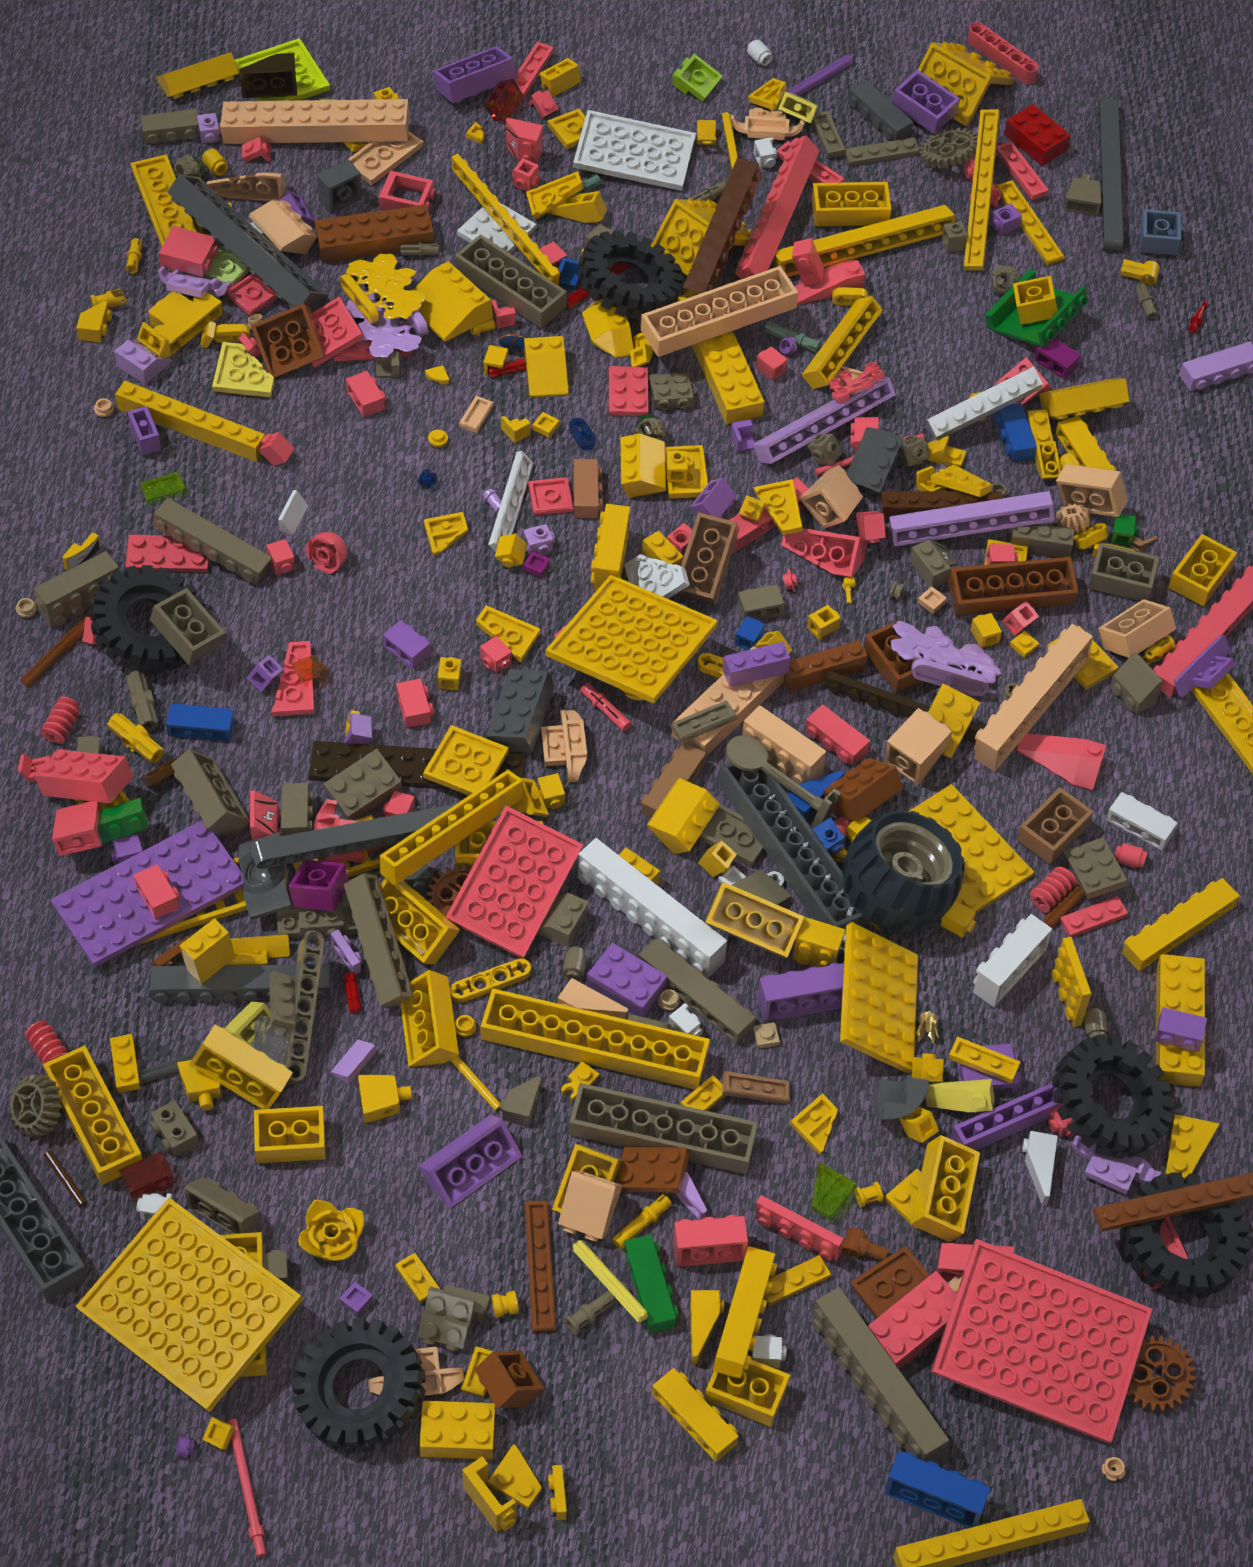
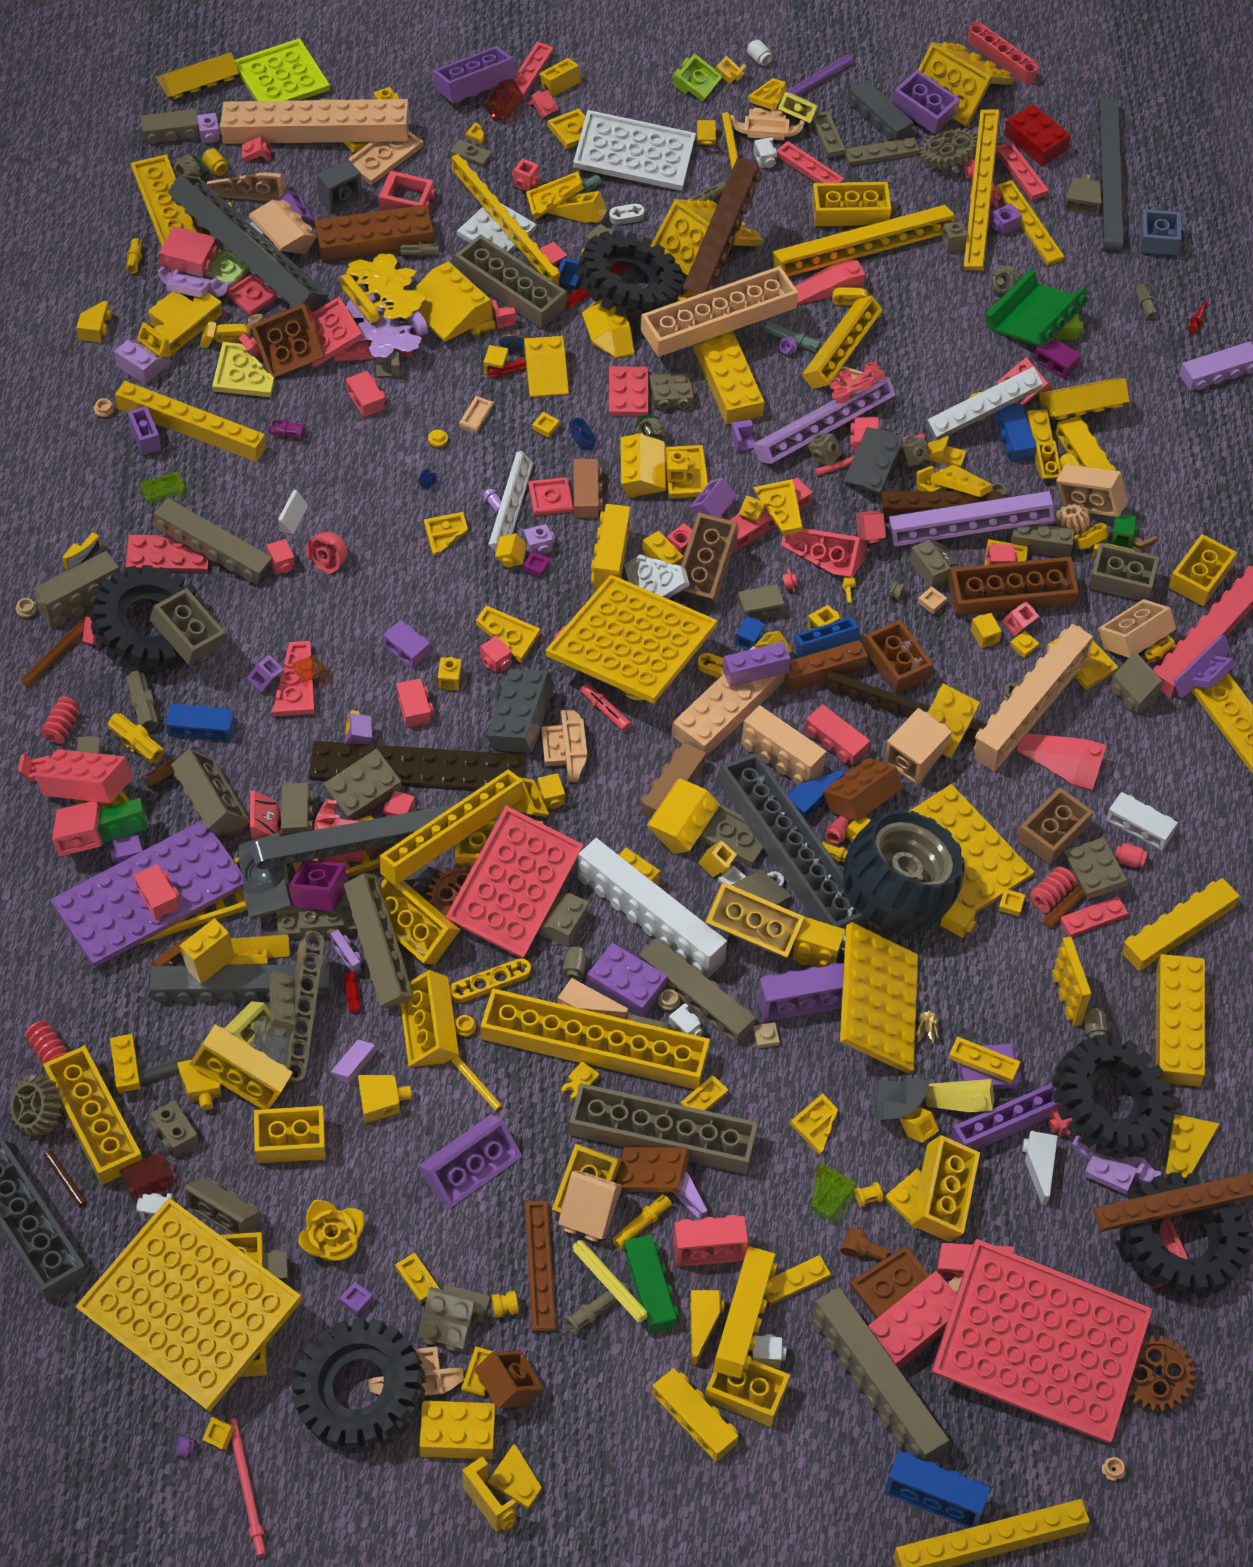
(111, 296): yellow piece -> none
(269, 77): dark brown slope -> none
(276, 448): coral brick -> none
(286, 429): none -> magenta piece
(437, 374): yellow tile -> none
(465, 761): yellow plate -> none
(471, 153): none -> dark tan plate
(516, 429): yellow panel -> none
(521, 1102): dark tan slope -> none
(524, 139): coral slope -> none
(556, 1482): yellow plate -> none
(626, 214): none -> white beam
(643, 351): yellow slope -> none
(703, 721): dark tan tile -> none
(729, 70): none -> yellow bracket
(751, 755): dark tan piece -> none
(755, 1087): medium nougat tile -> none
(771, 363): coral brick -> none
(778, 208): coral brick -> none
(799, 1228): coral plate -> none
(808, 261): coral brick -> none
(826, 637): none -> blue brick
(830, 836): blue brick -> none
(832, 497): light nougat slope -> none
(927, 1068): yellow brick -> none
(940, 649): lavender plant -> none
(1011, 902): none -> yellow plate
(1011, 960): white brick -> none
(1035, 300): yellow brick -> none
(1071, 330): none -> lime brick
(1146, 272): yellow piece -> none
(1180, 1029): medium lavender brick -> none

